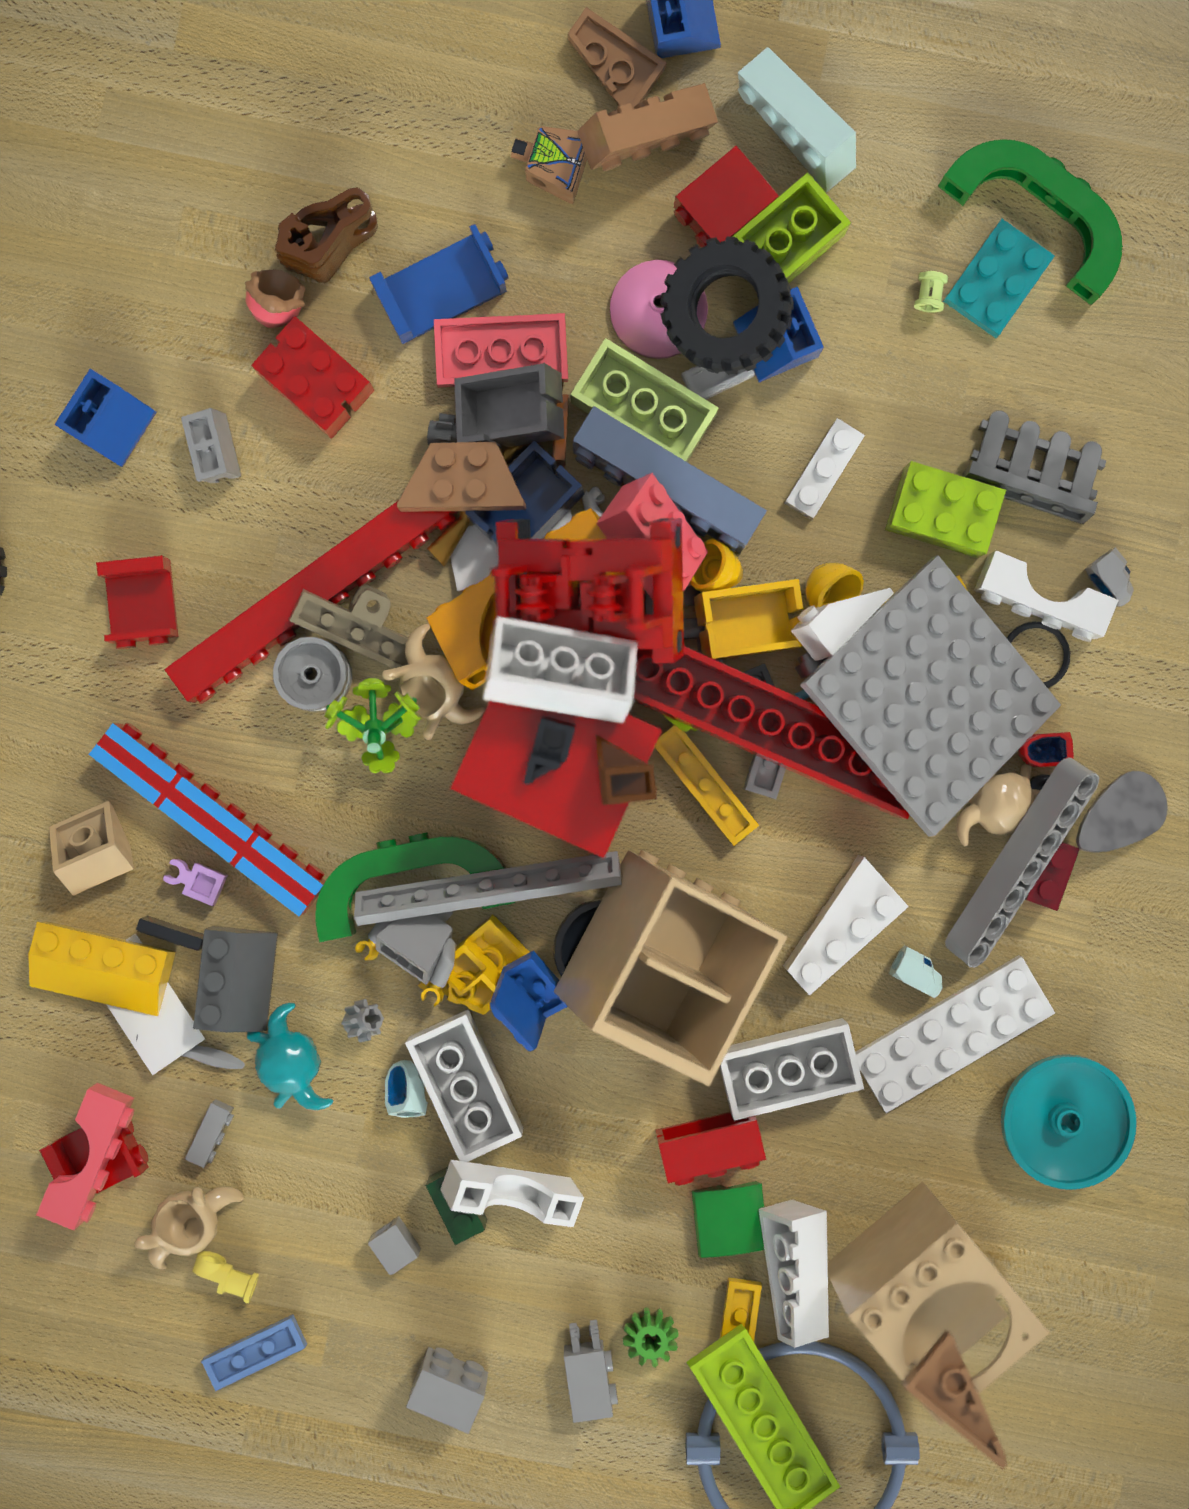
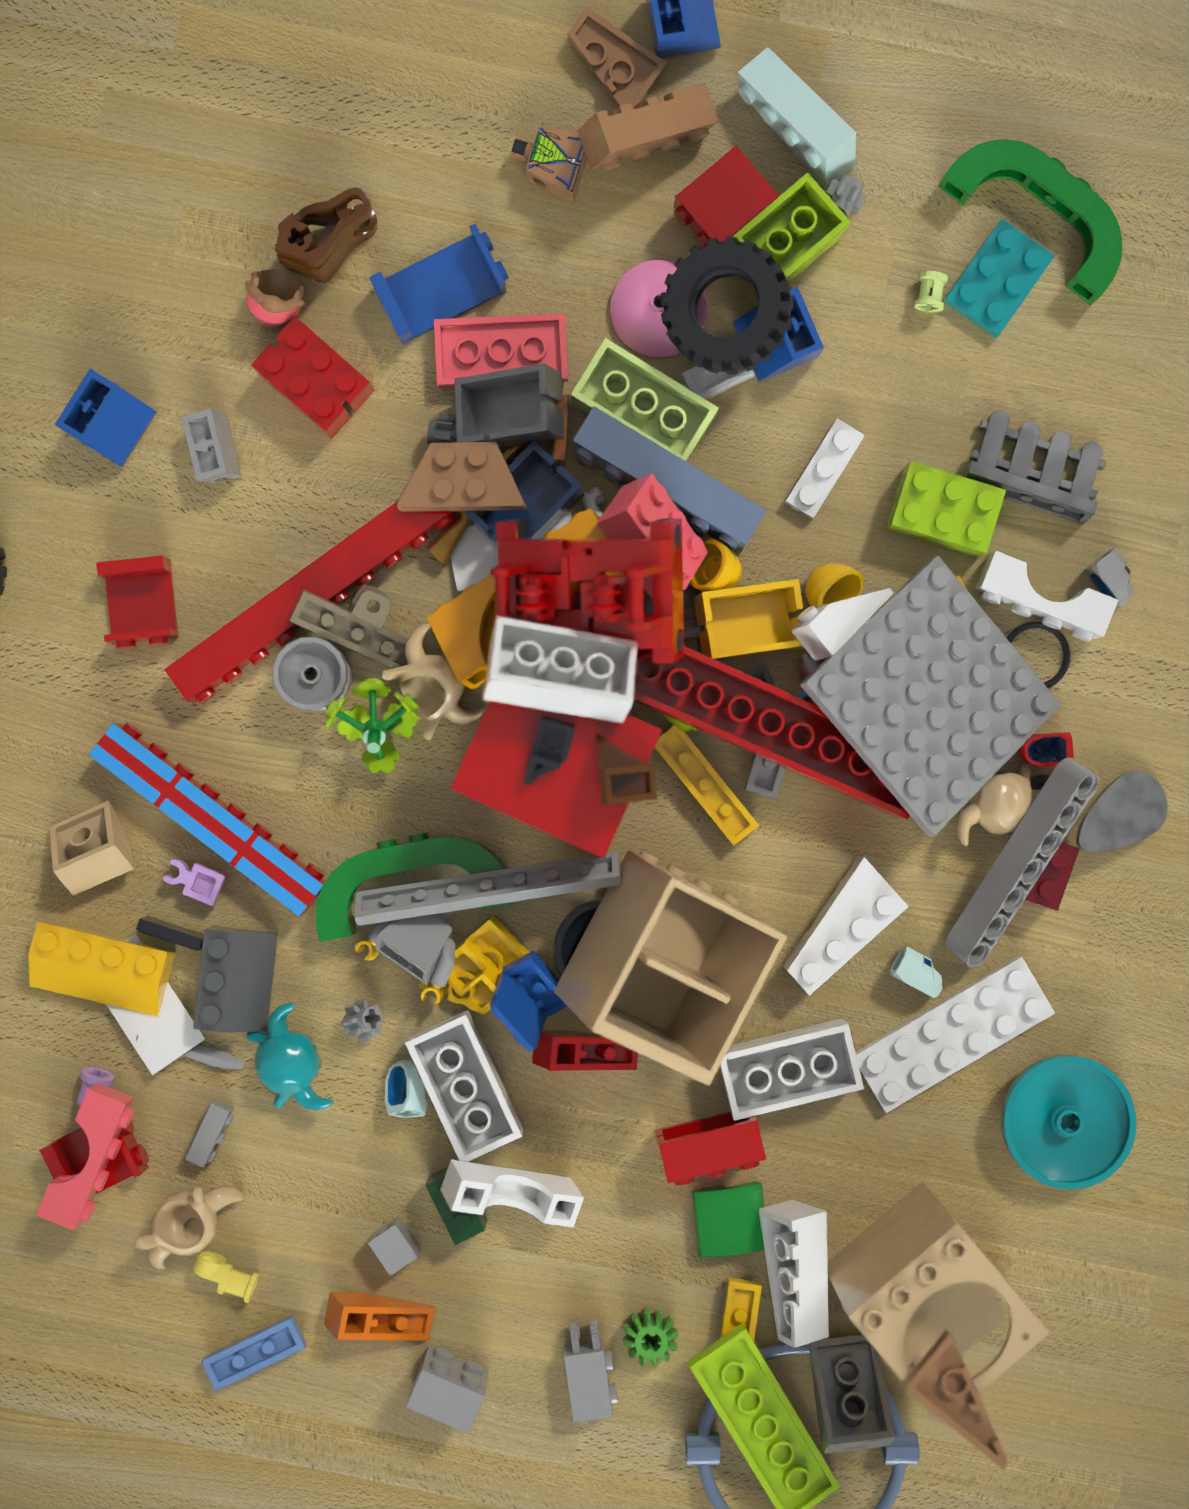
(91, 1076): none -> lavender bush
(376, 1317): none -> orange slope
(581, 1052): none -> red slope
(846, 194): none -> light grey gear
(850, 1395): none -> flat silver slope

